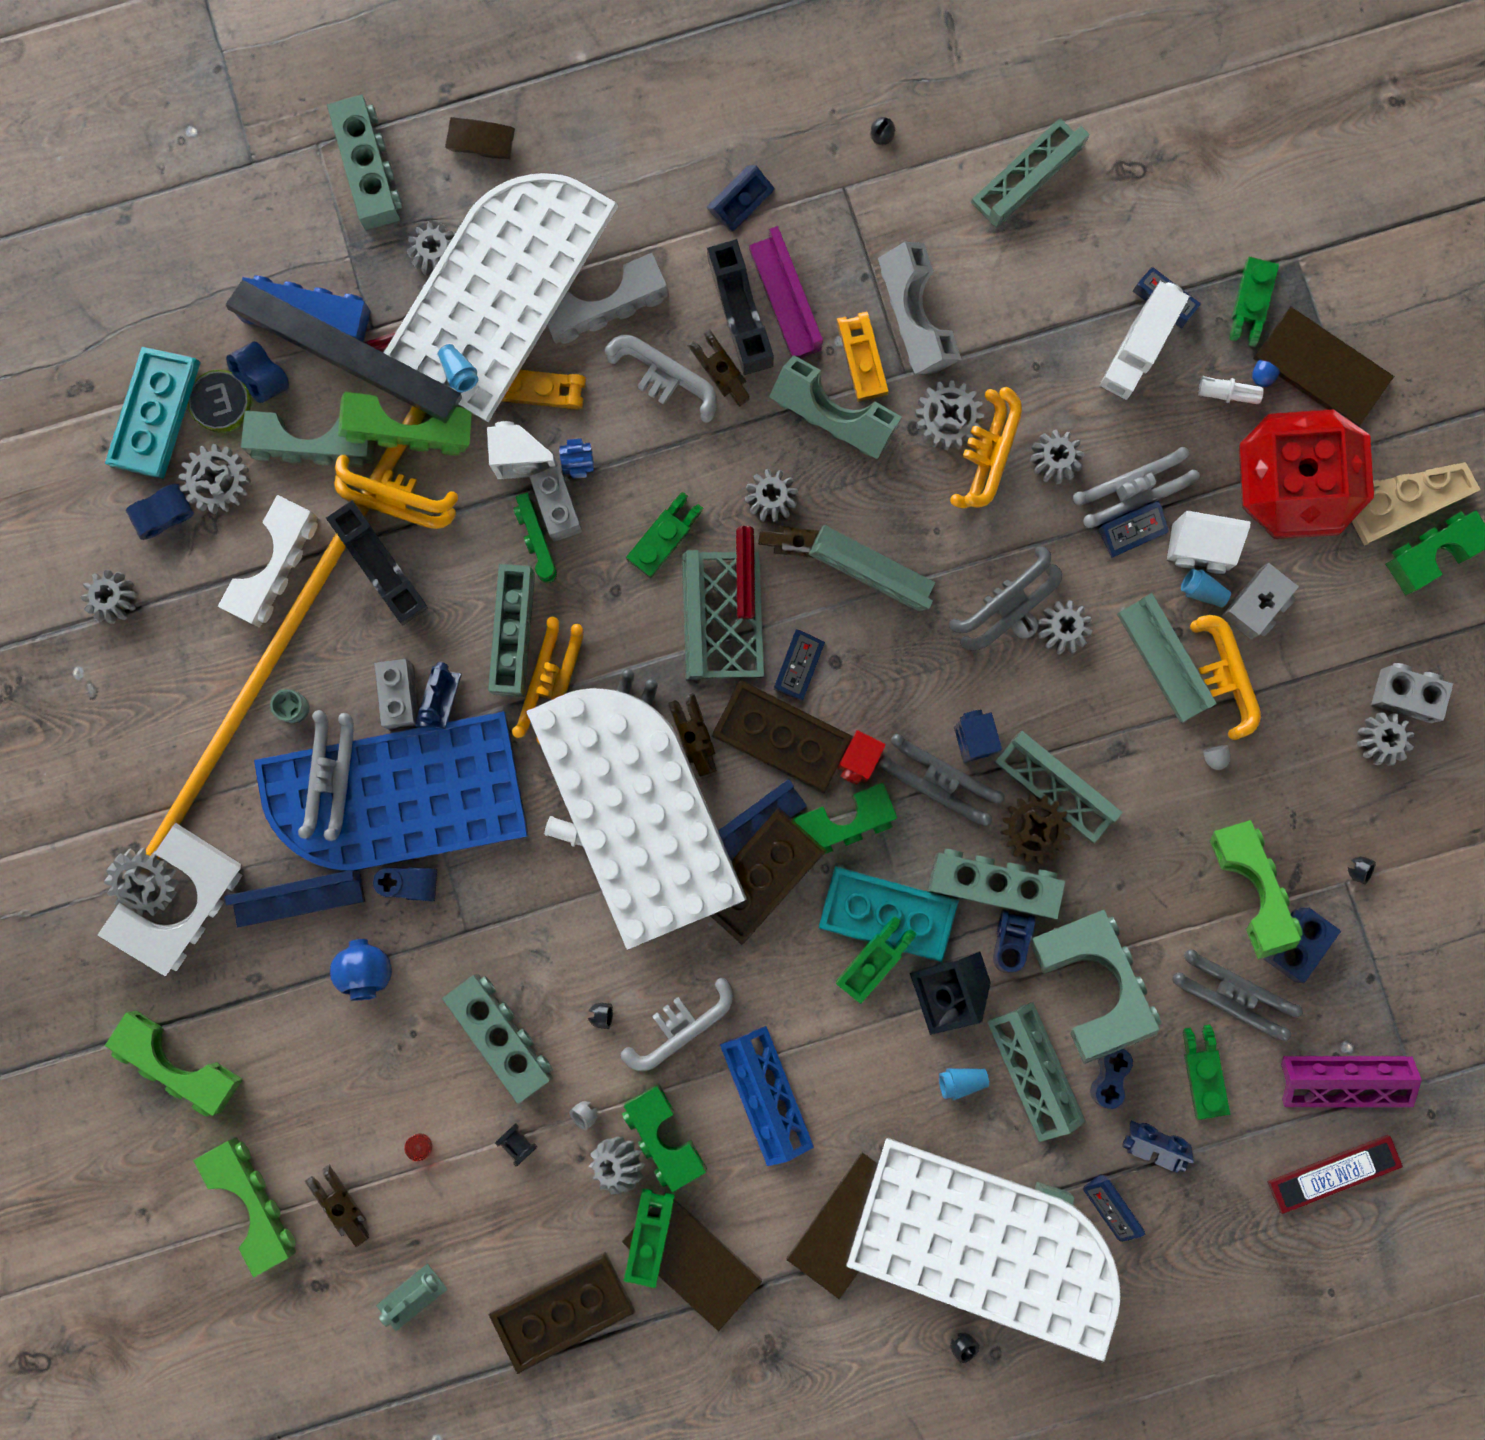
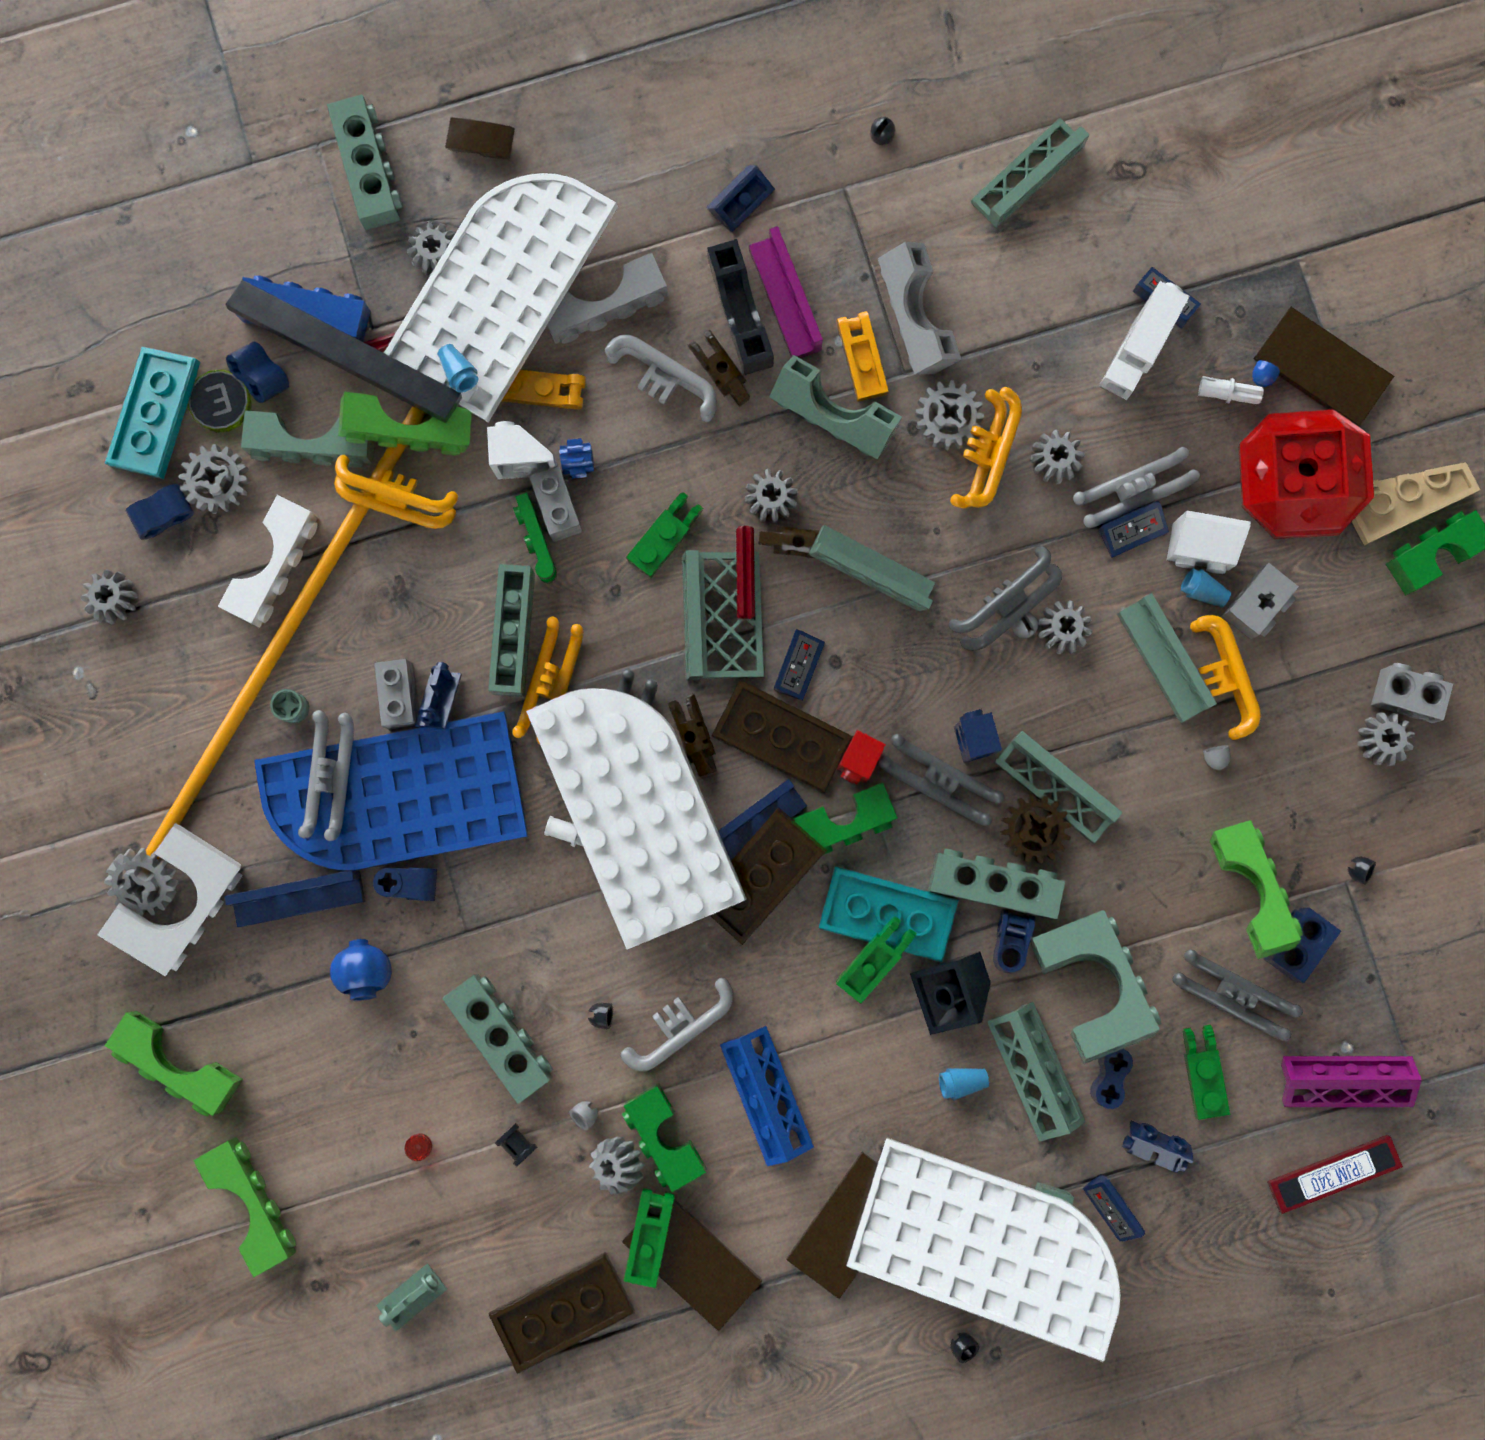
(346, 1221): dark brown hinge -> none
(377, 562): black arch -> none
(1253, 298): green hinge -> none

